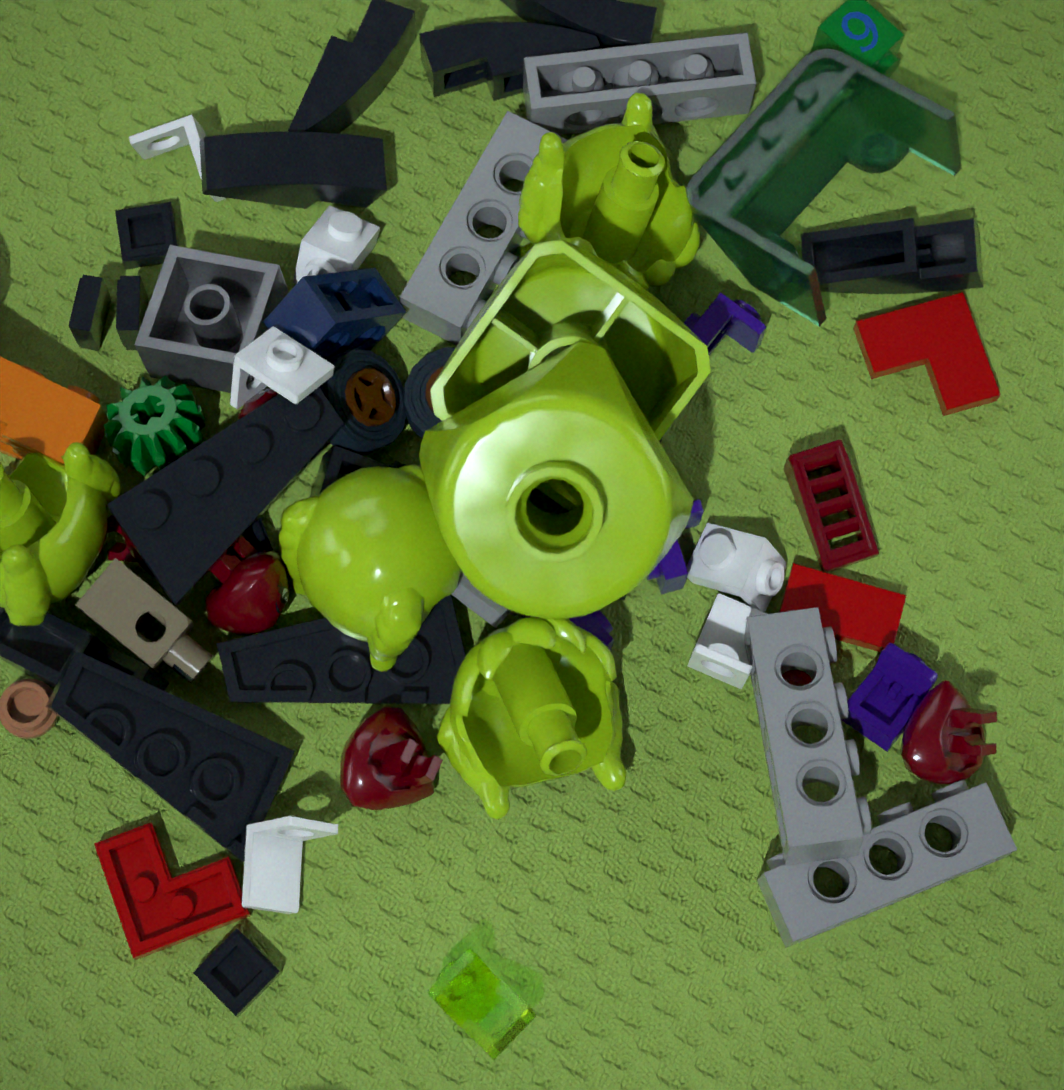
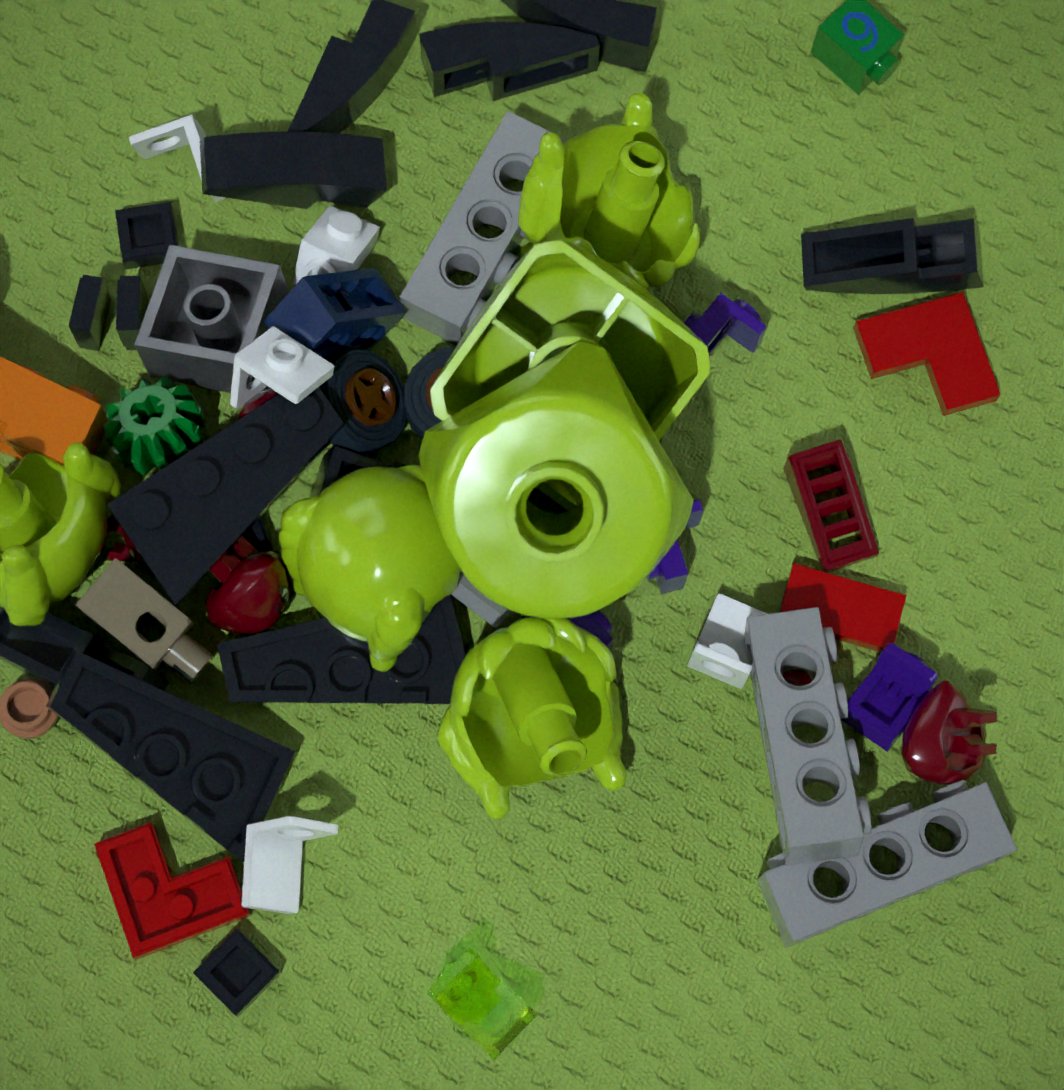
(387, 762): dark red piece -> none
(680, 78): light grey brick -> none
(737, 565): white bracket -> none
(792, 147): clear green windscreen -> none

